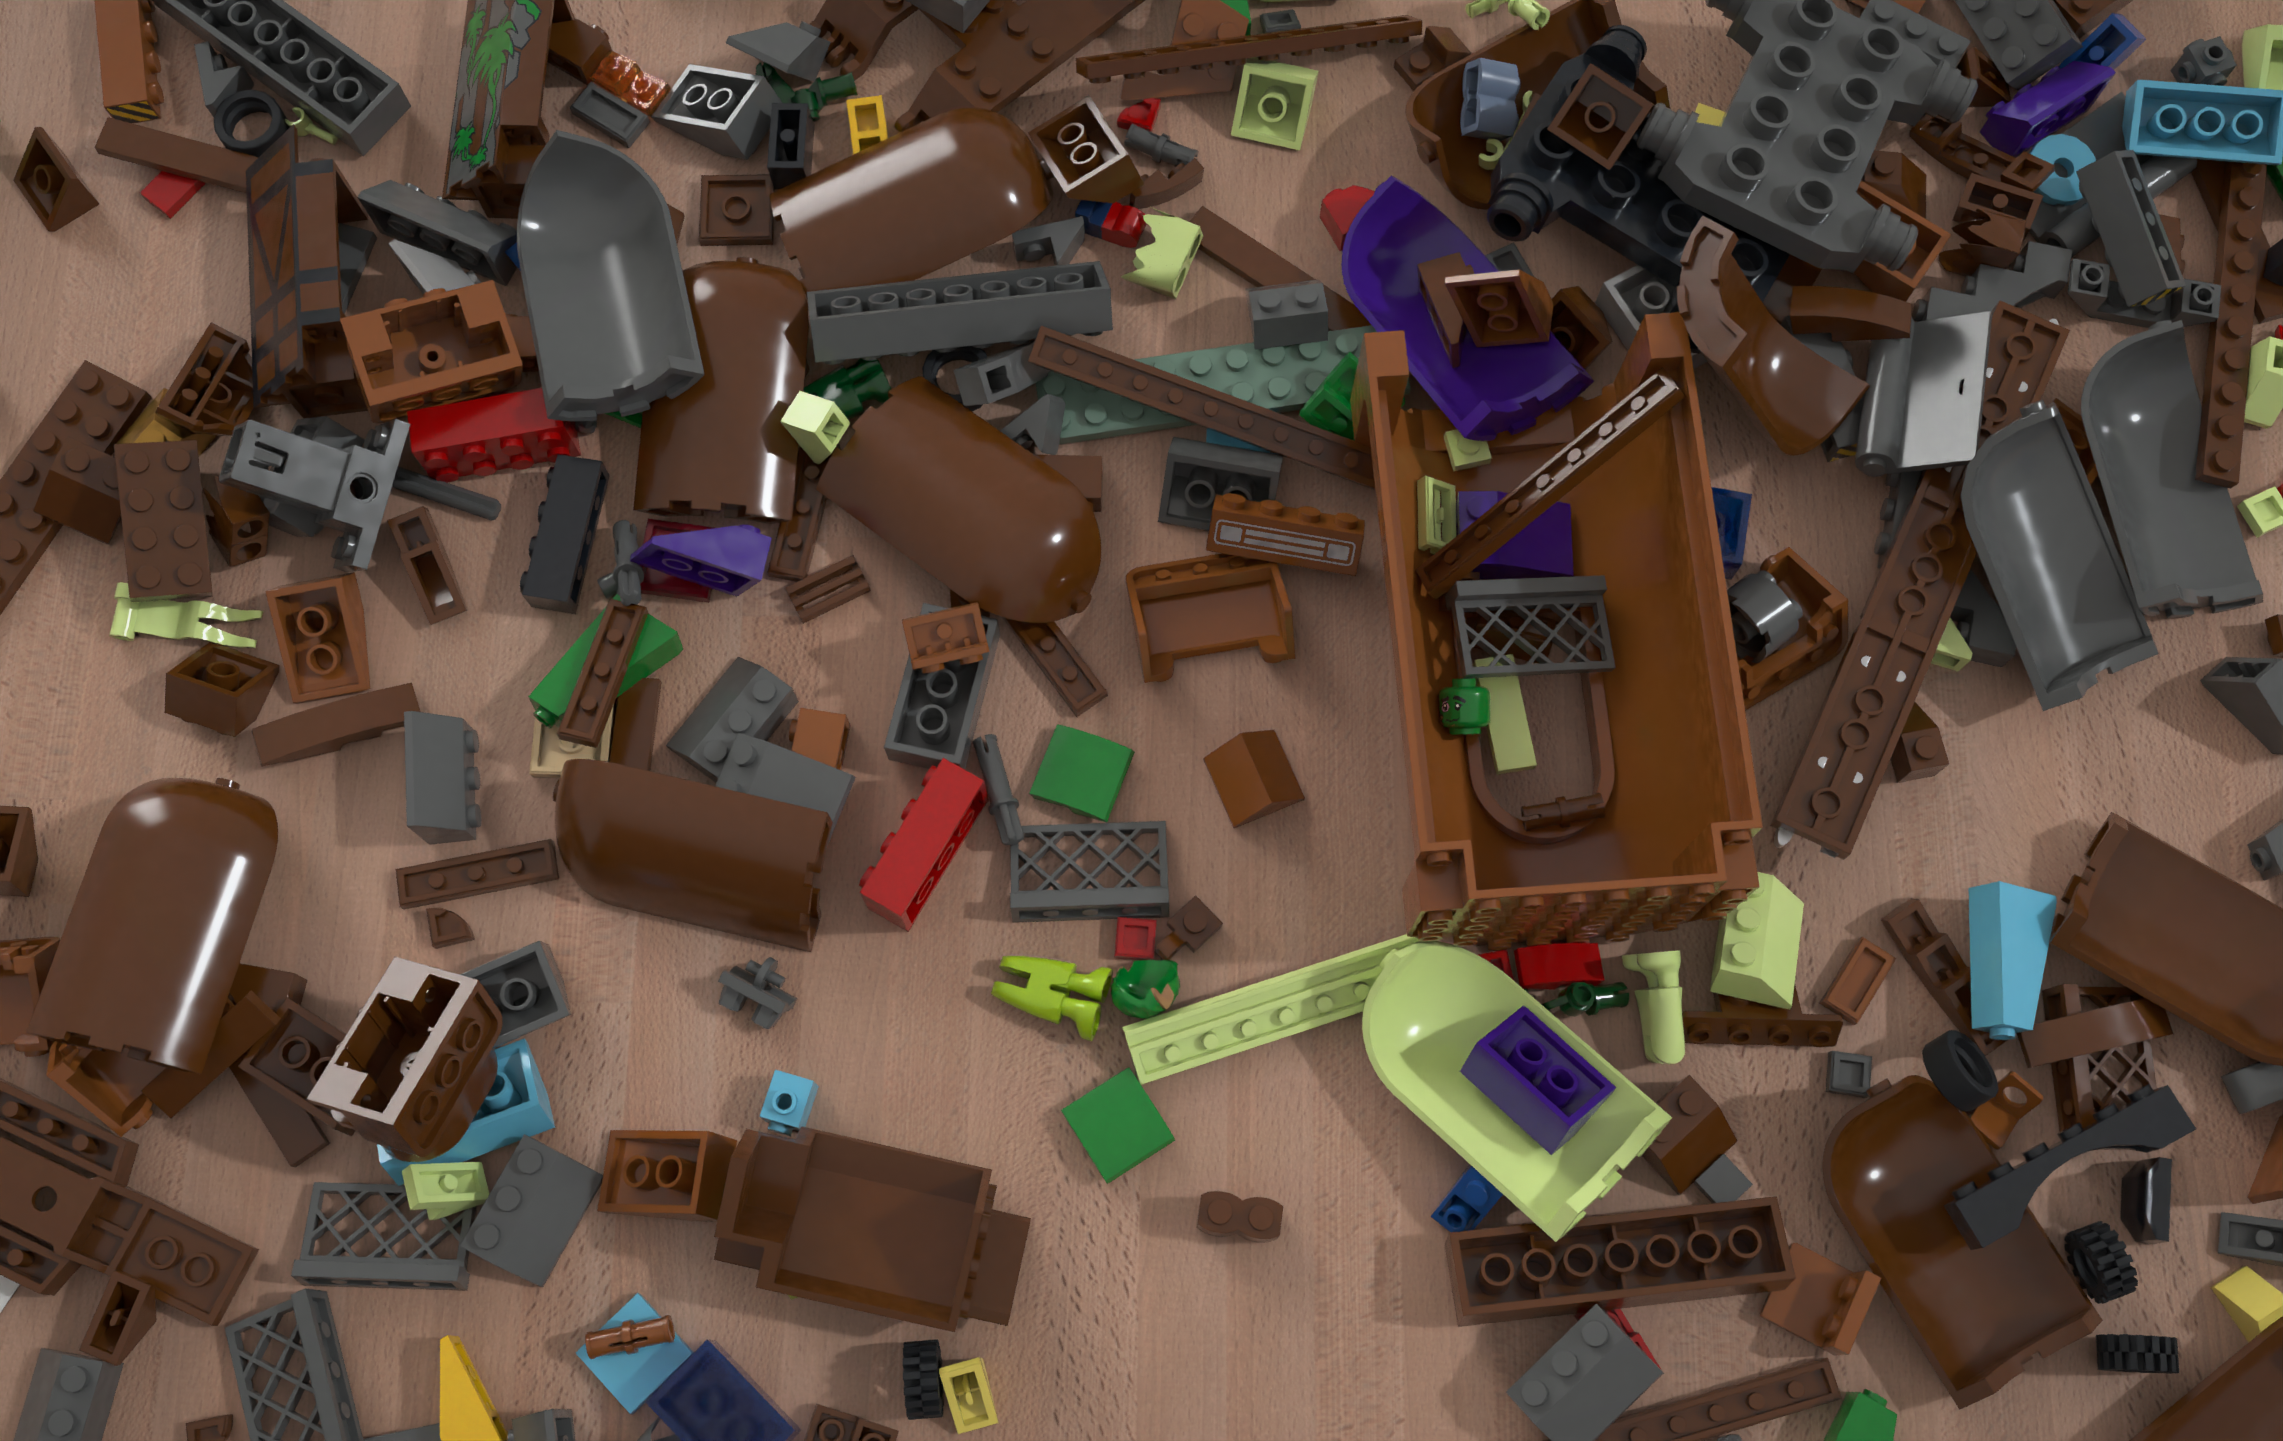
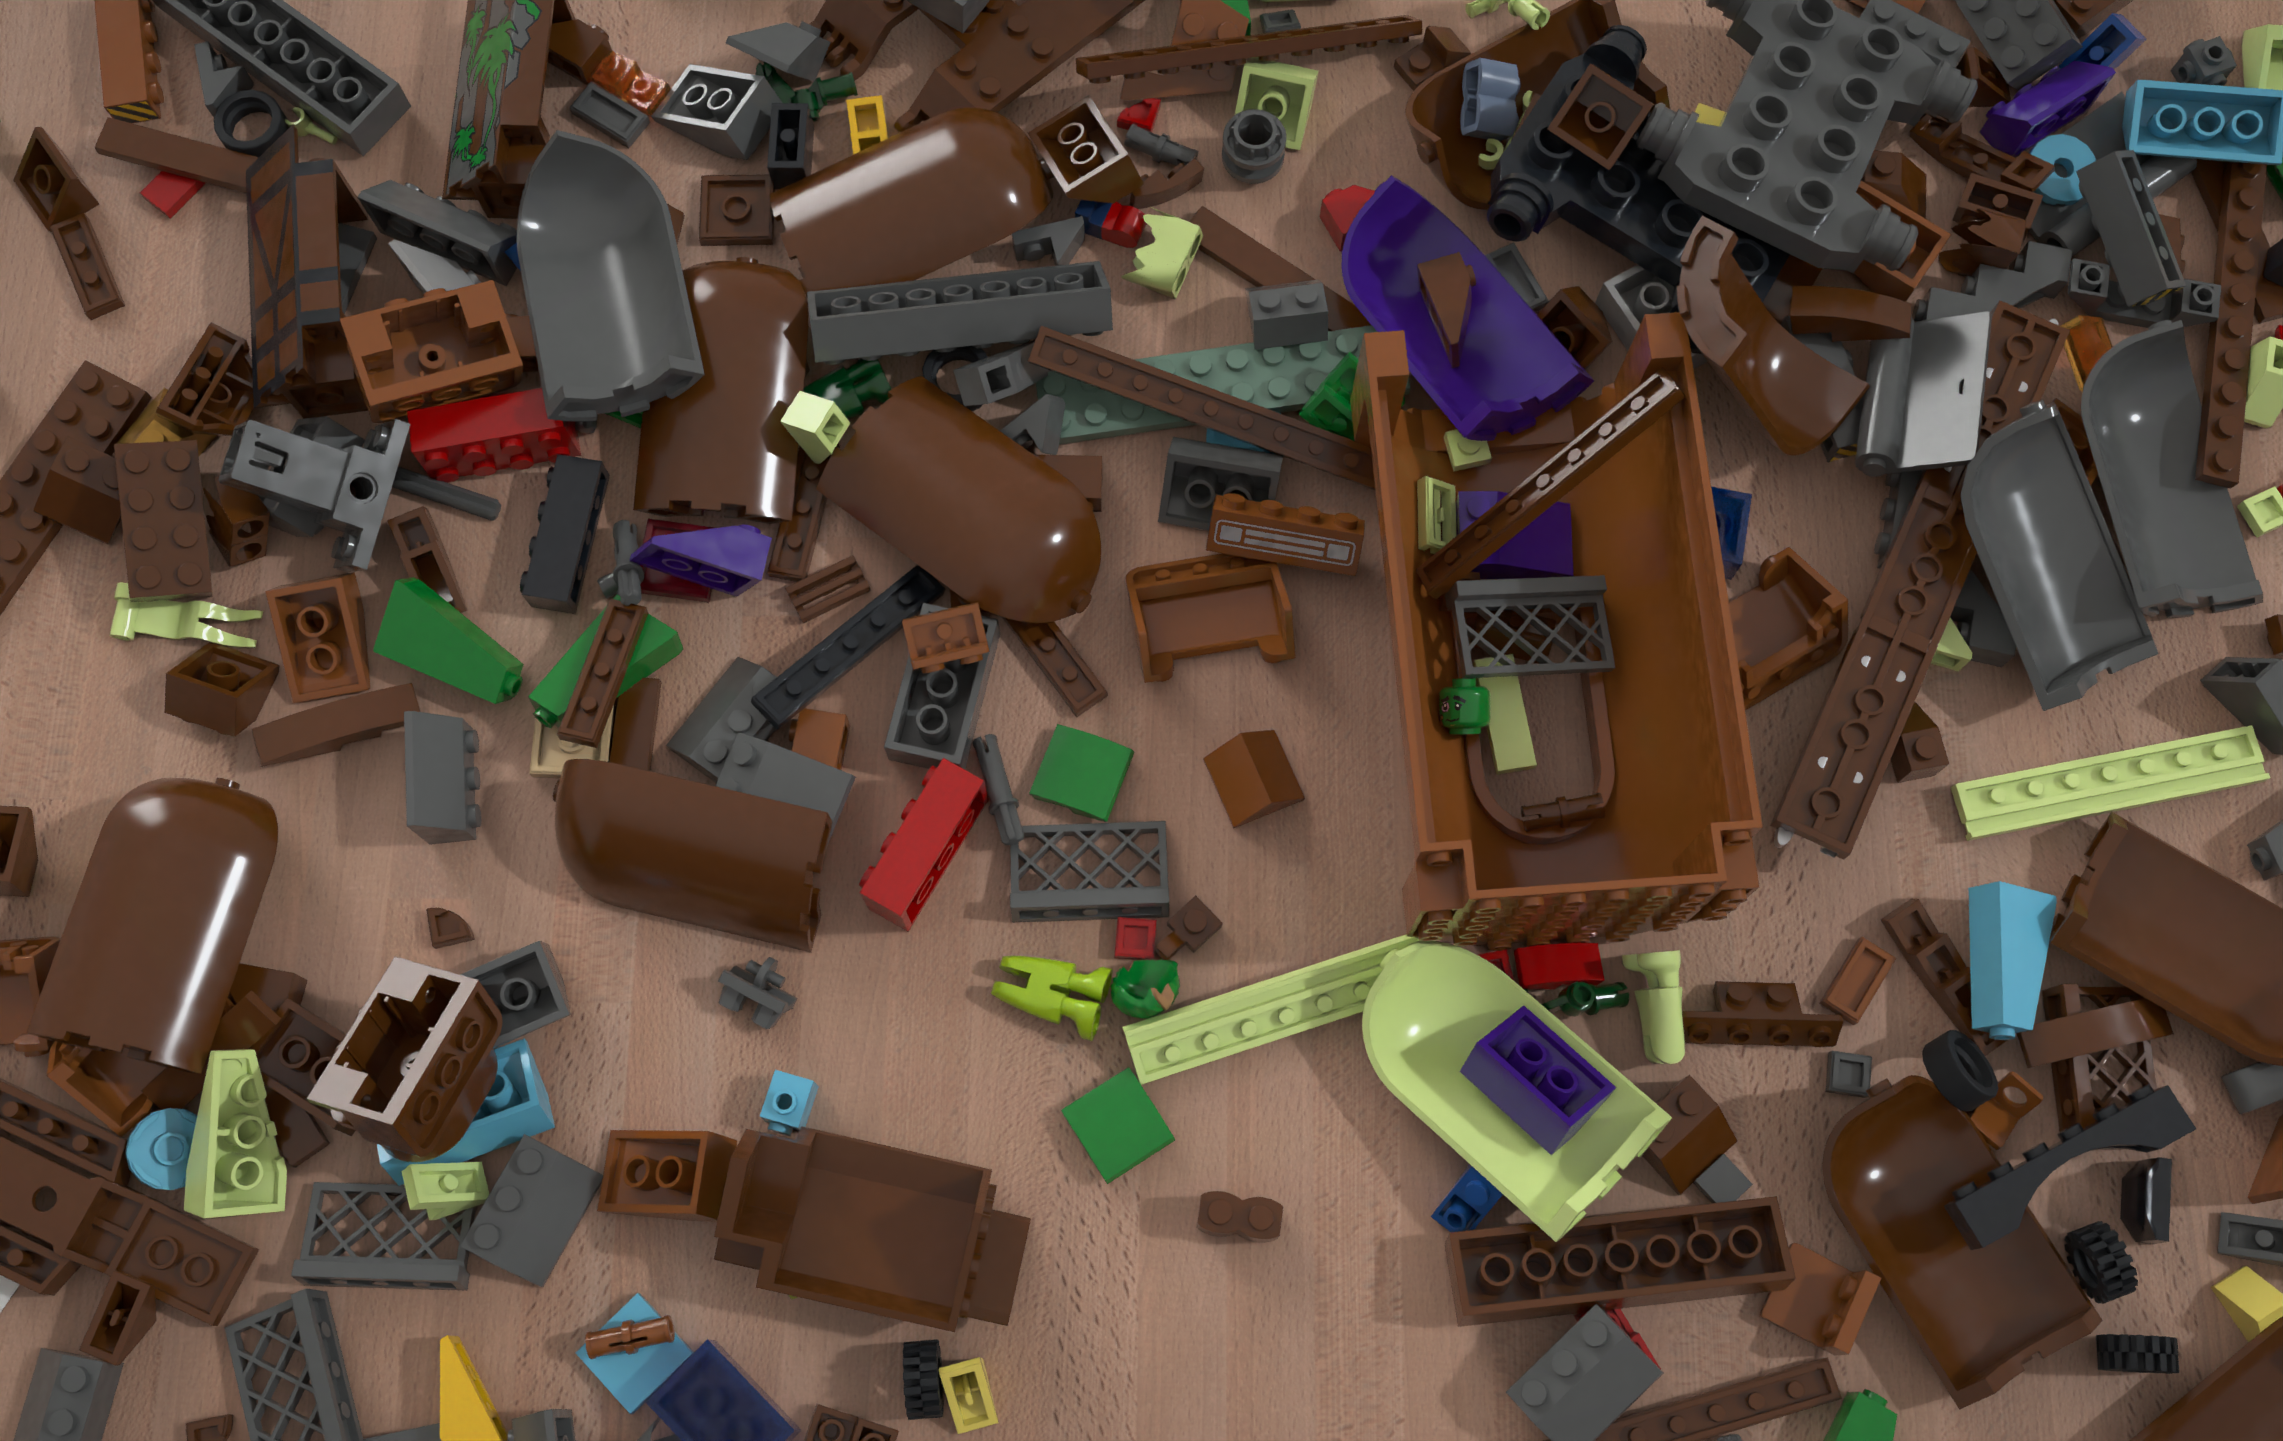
(87, 266): none -> reddish brown tile
(161, 1148): none -> medium azure tile
(234, 1147): none -> yellowish green wedge
(443, 643): none -> green slope
(477, 874): reddish brown tile -> none
(846, 647): none -> black tile
(1253, 146): none -> dark grey piece
(1502, 307): dark orange slope -> none
(1760, 946): yellowish green slope -> none
(1761, 615): dark grey brick -> none
(2085, 345): none -> clear orange slope
(2109, 783): none -> yellowish green plate

